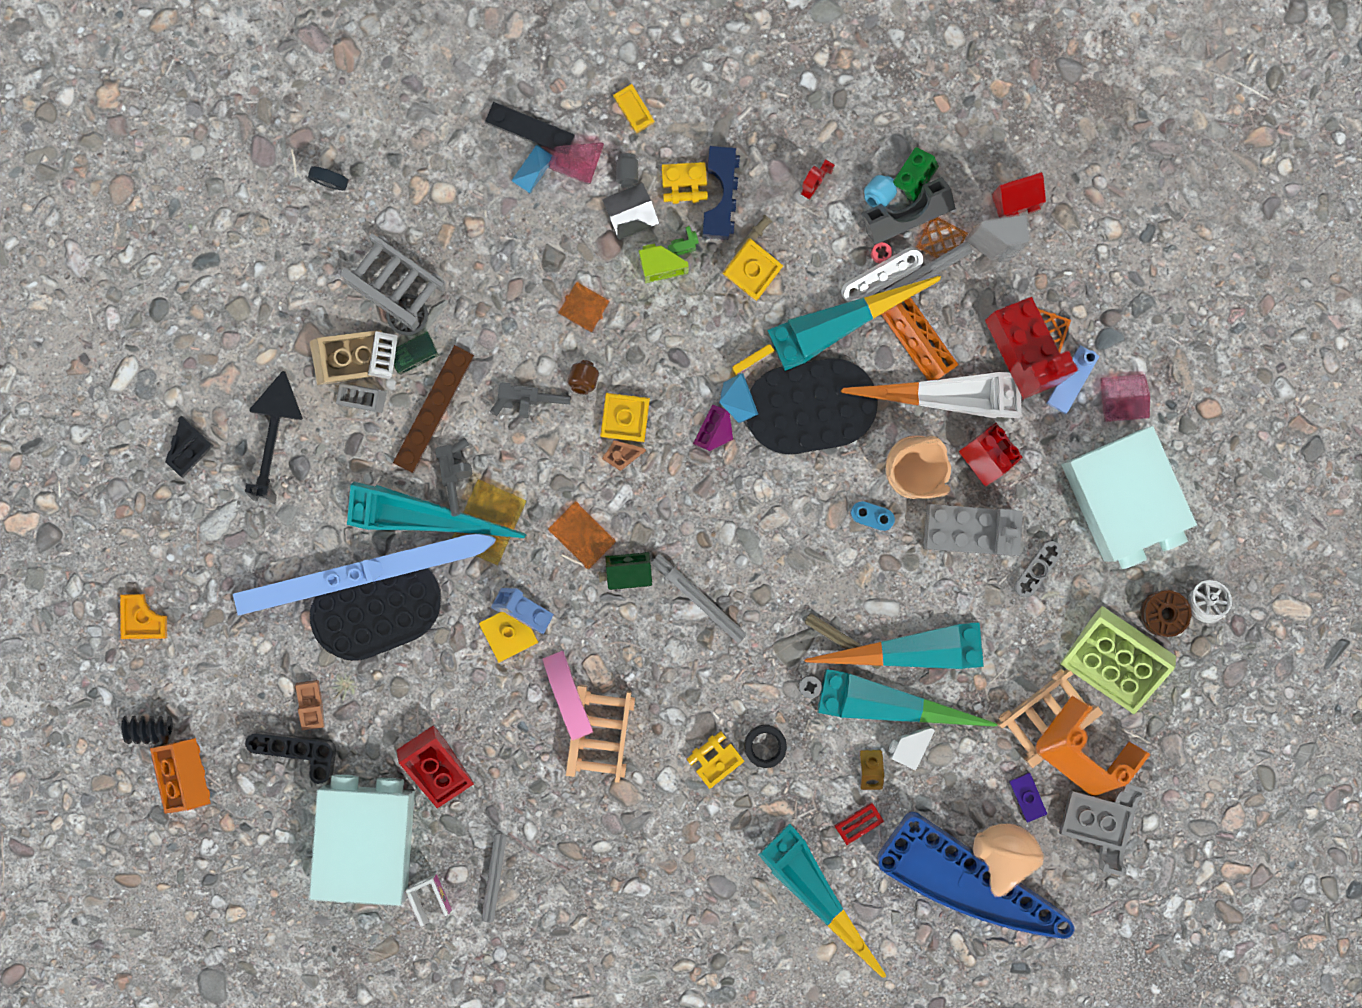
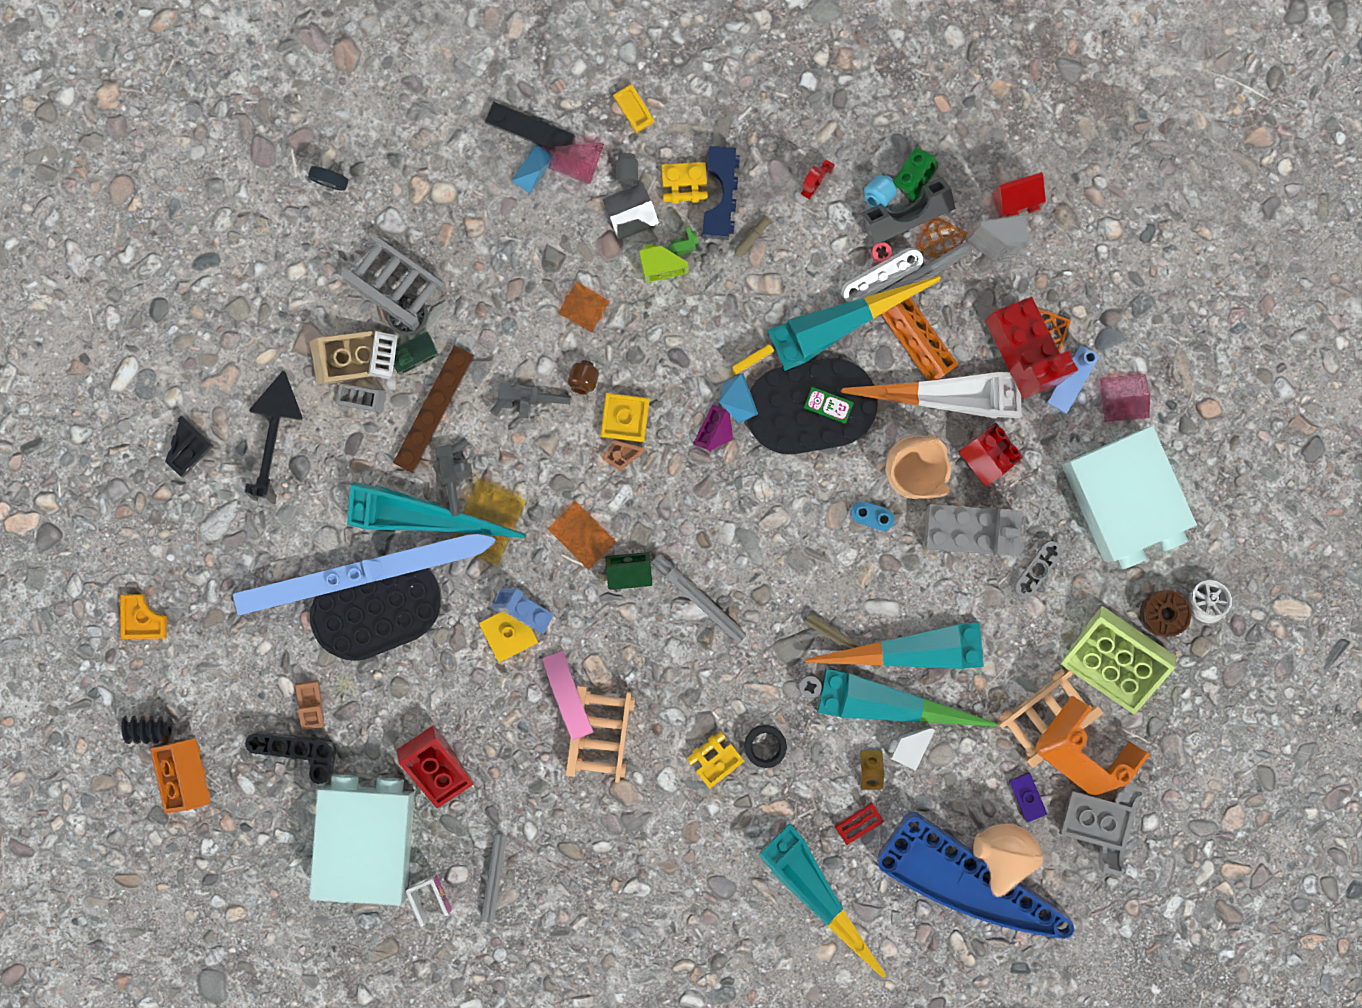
(752, 269): yellow plate -> none
(828, 405): none -> tile

